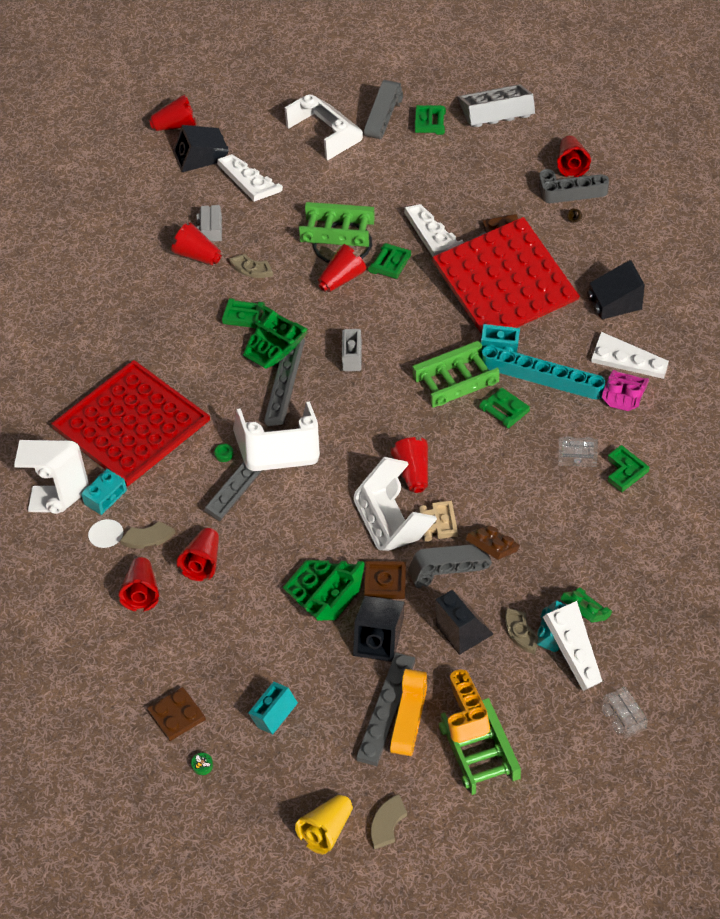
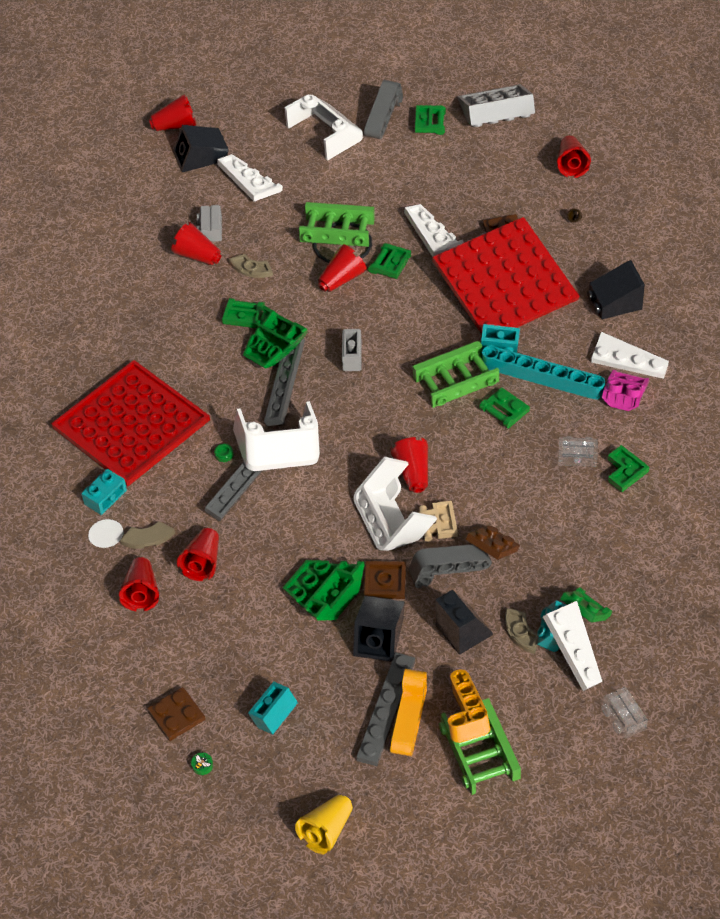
(58, 461): white windscreen -> none
(386, 820): dark tan tile -> none
(571, 188): dark grey beam -> none

